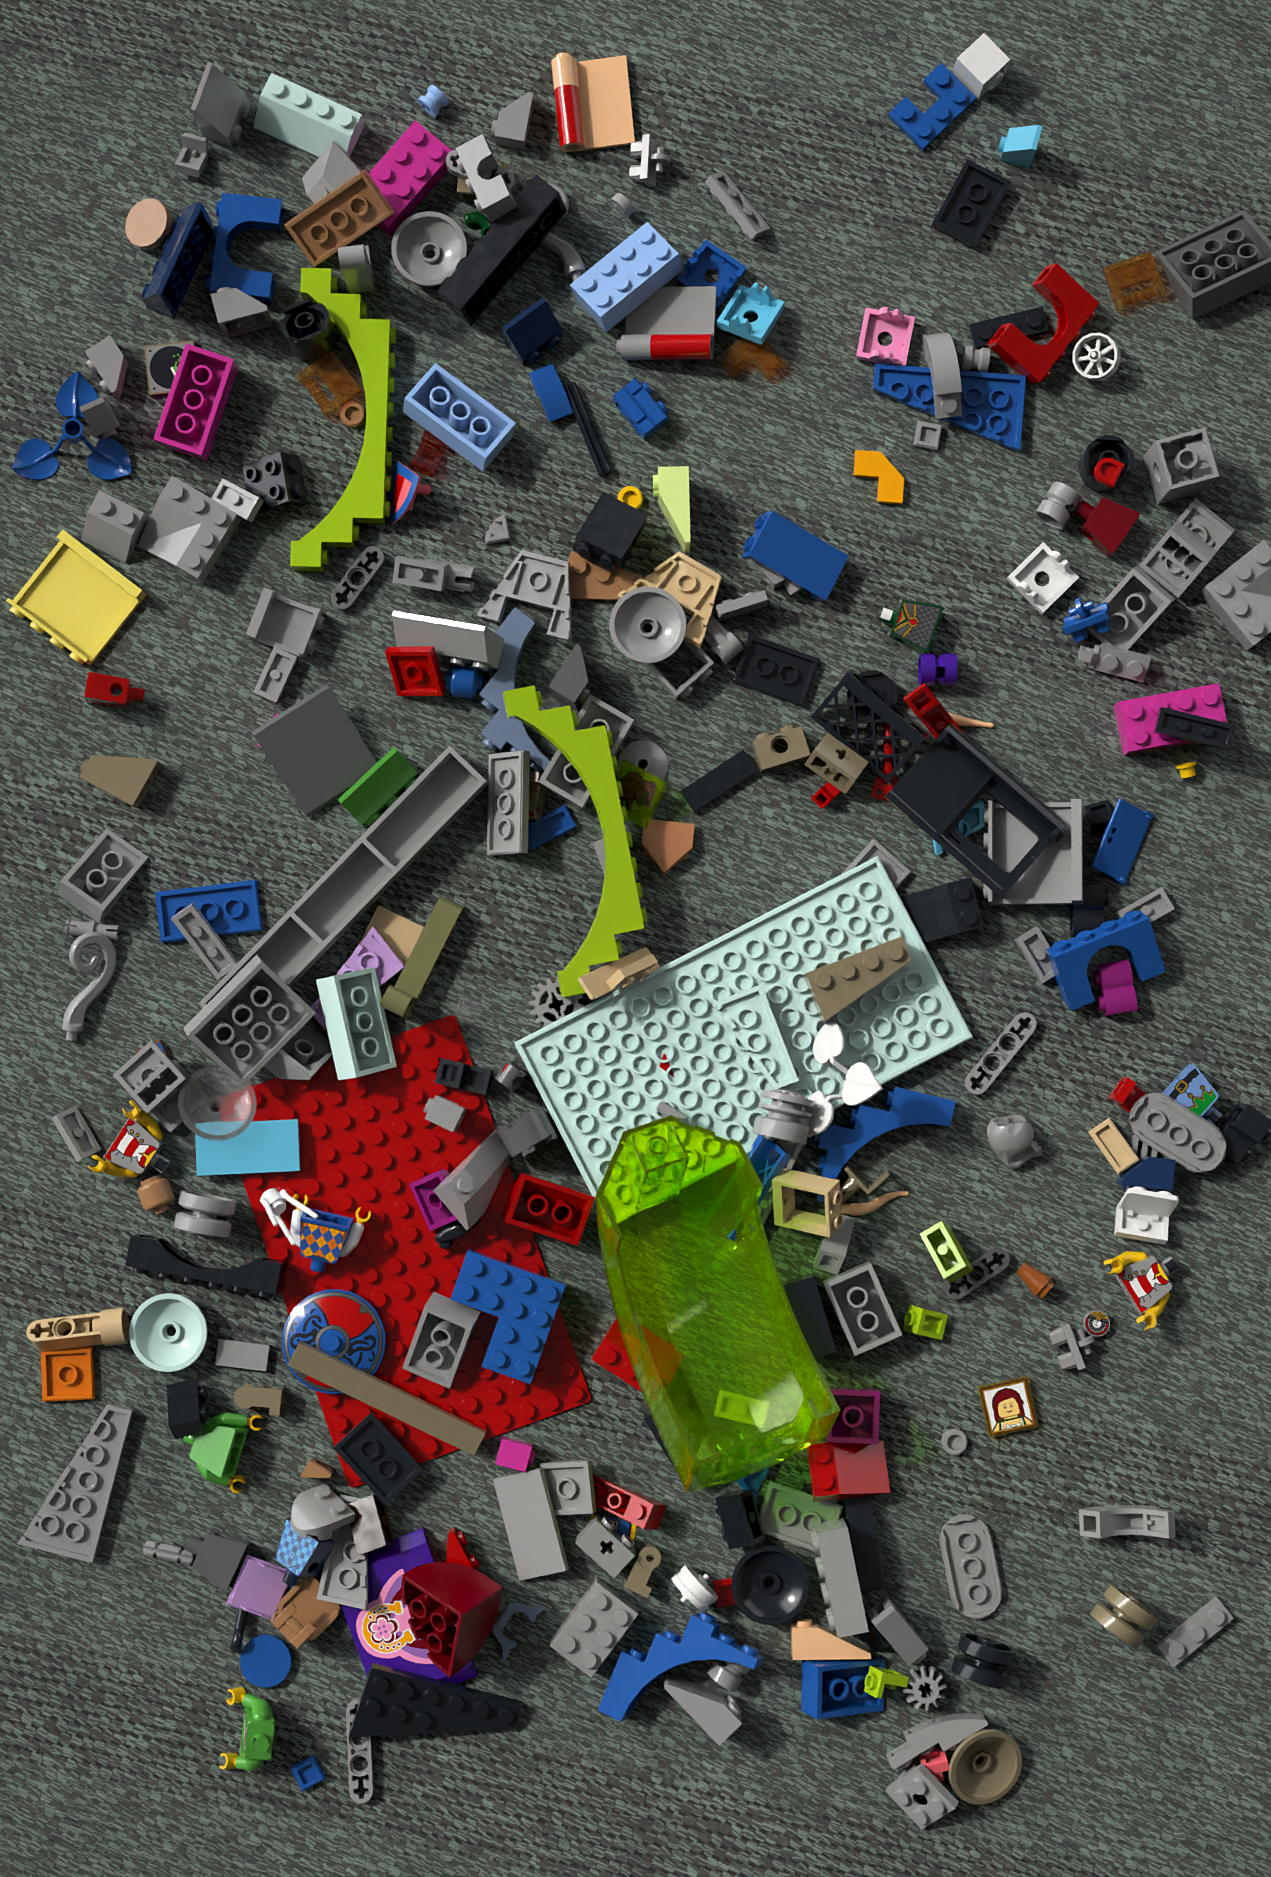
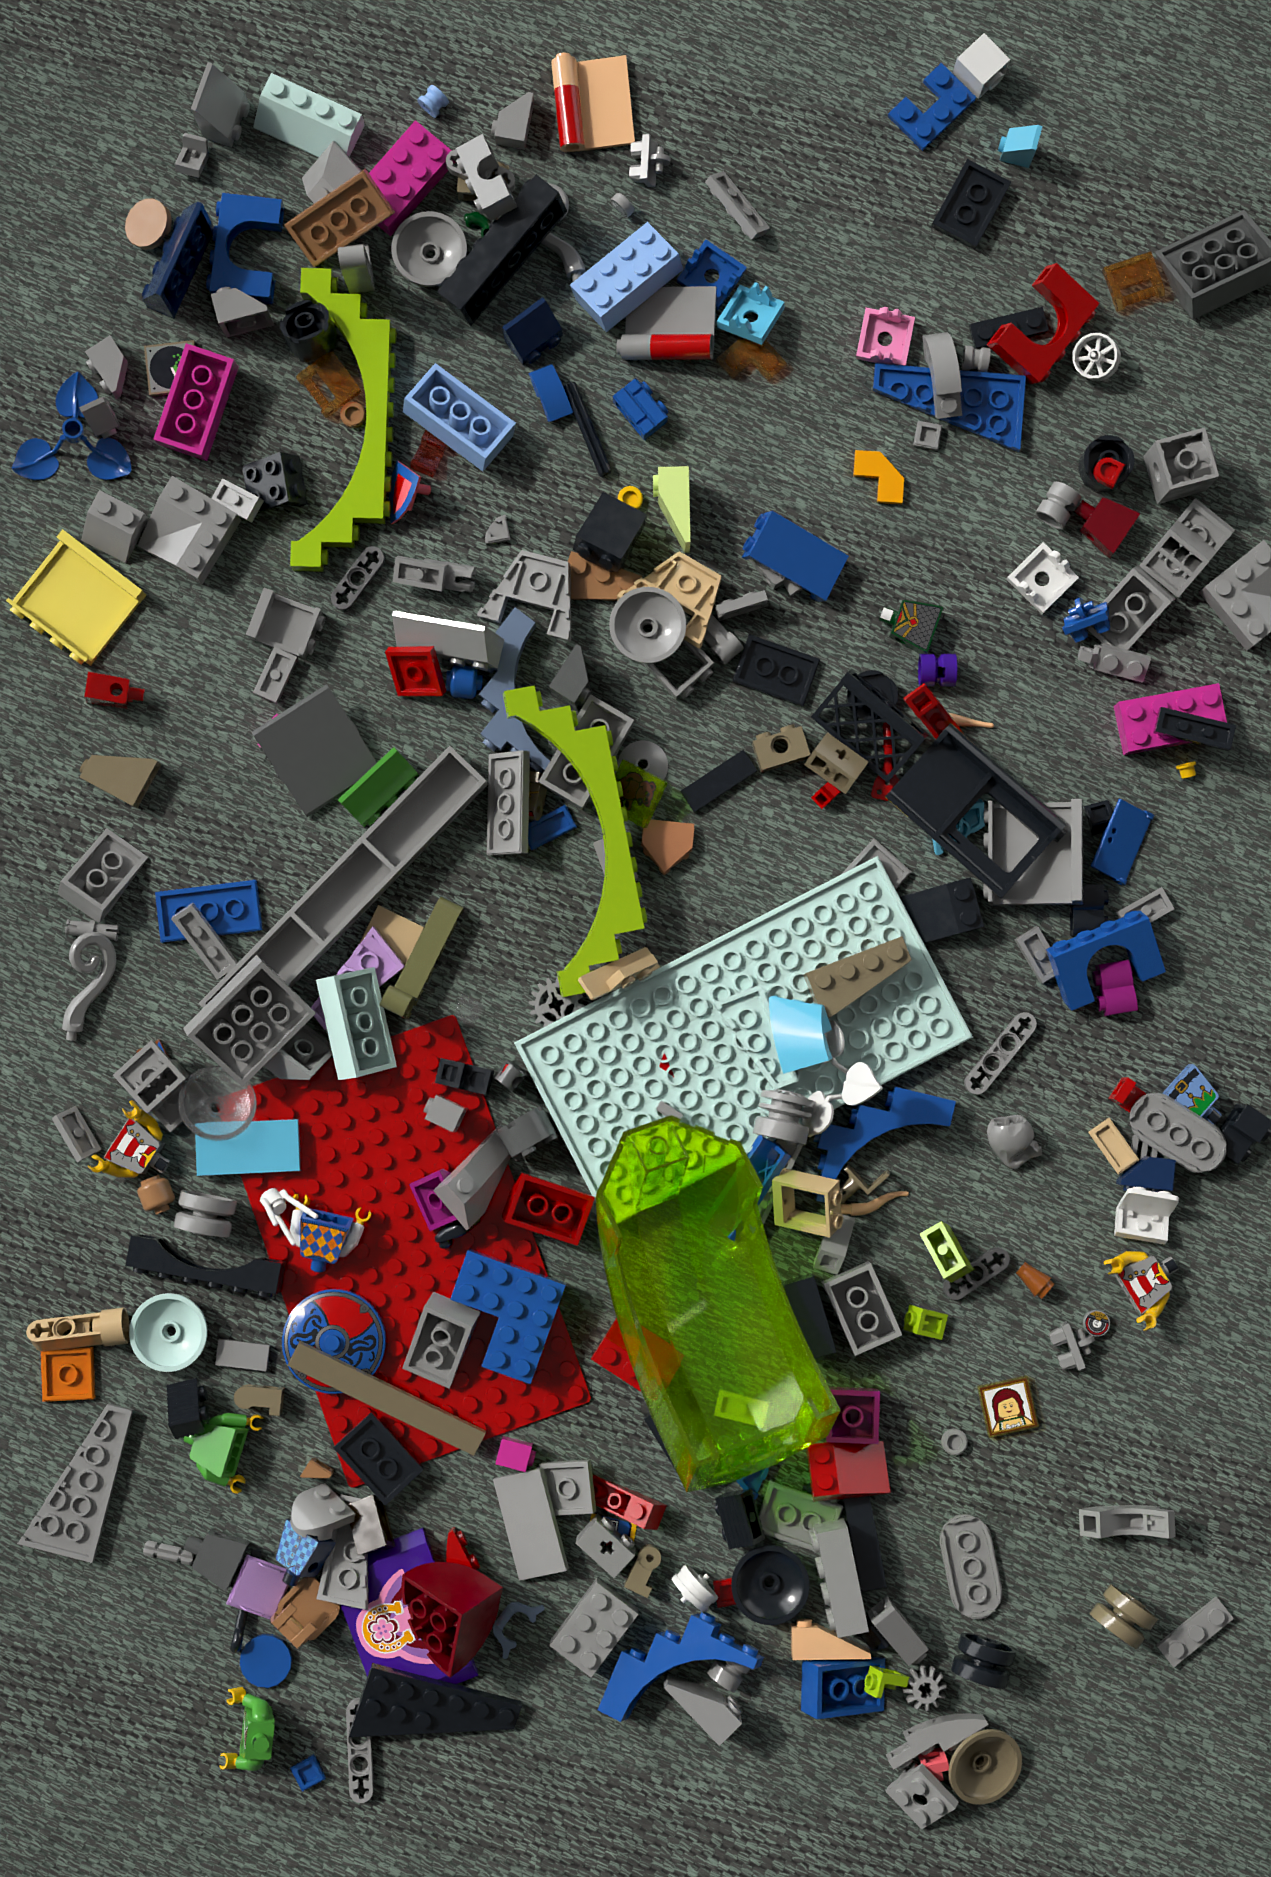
(799, 1033): none -> medium azure slope

